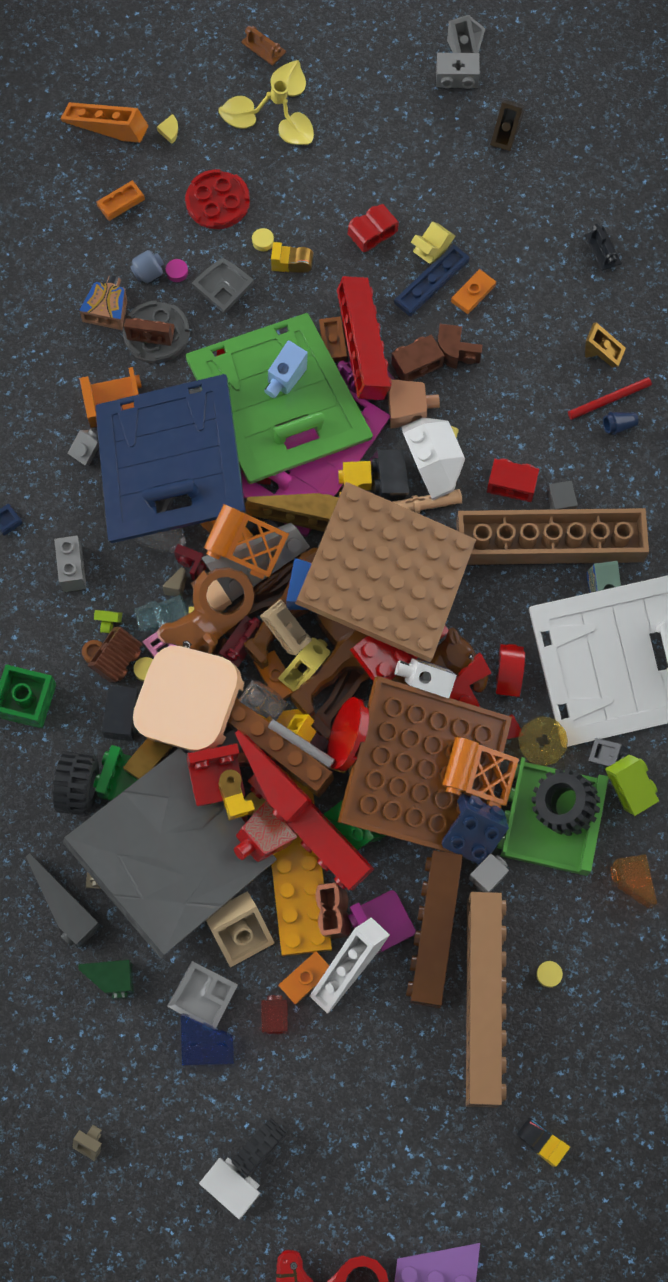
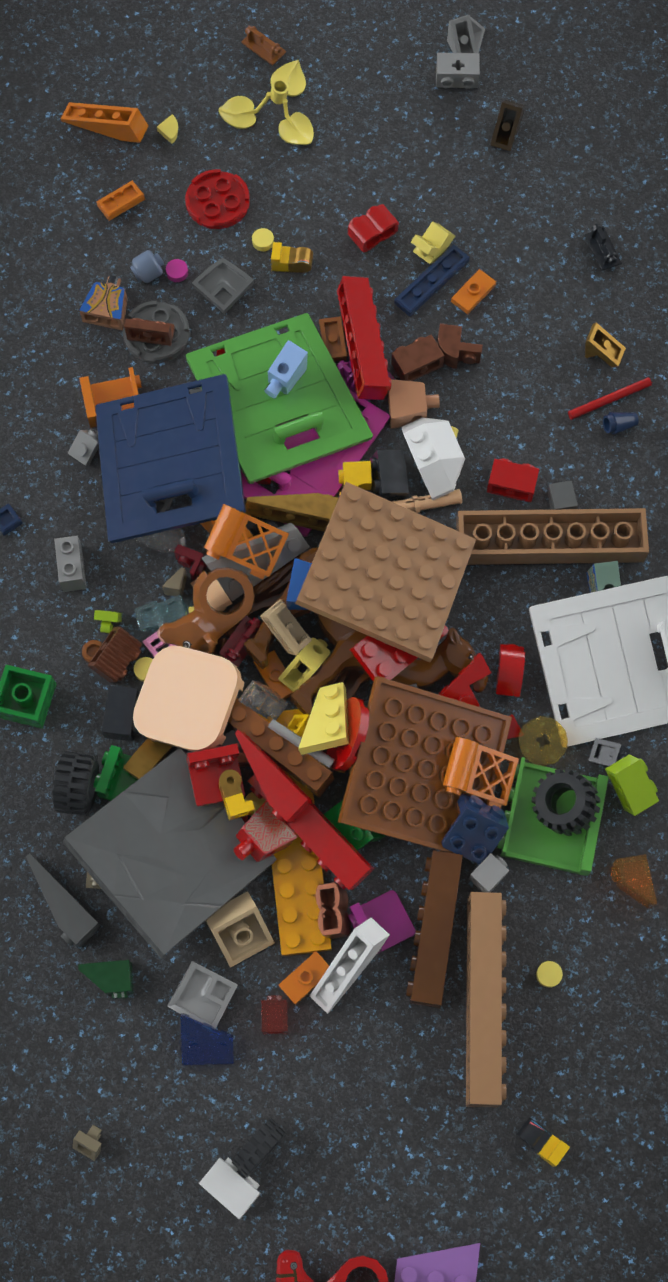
(328, 721): none -> light yellow wing
(434, 677): white torso -> none

